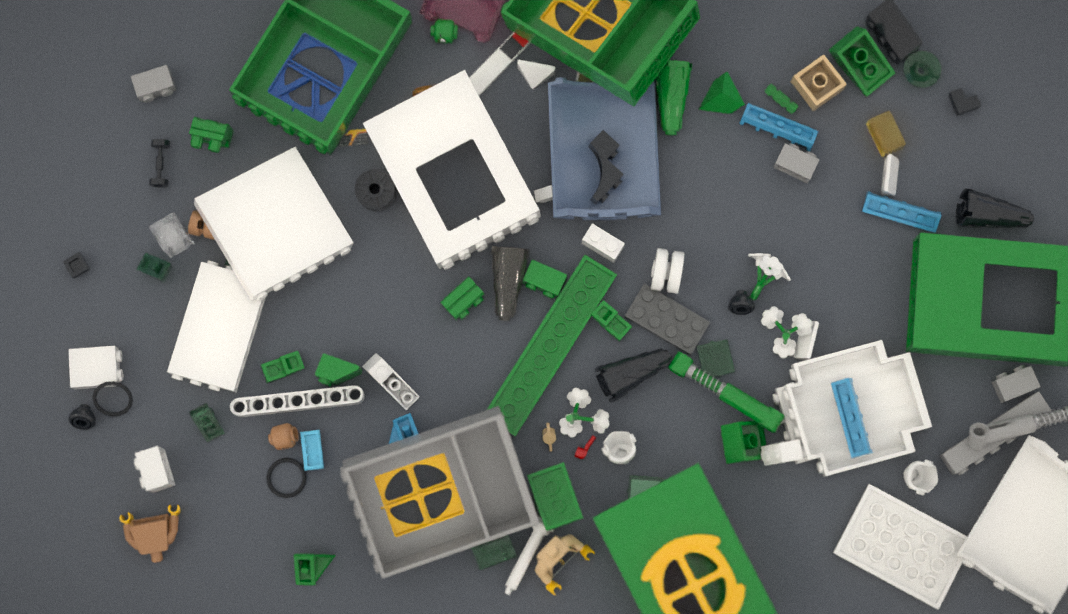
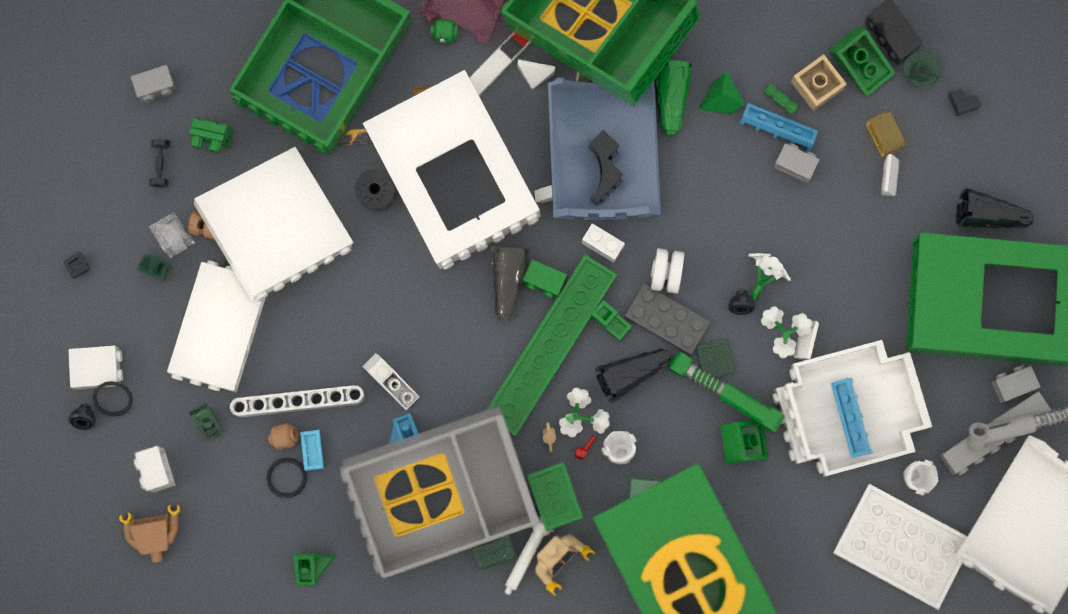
(282, 367): green slope -> none
(335, 371): green slope -> none
(462, 299): green brick -> none
(781, 452): white brick -> none
(901, 212): dark azure hinge -> none

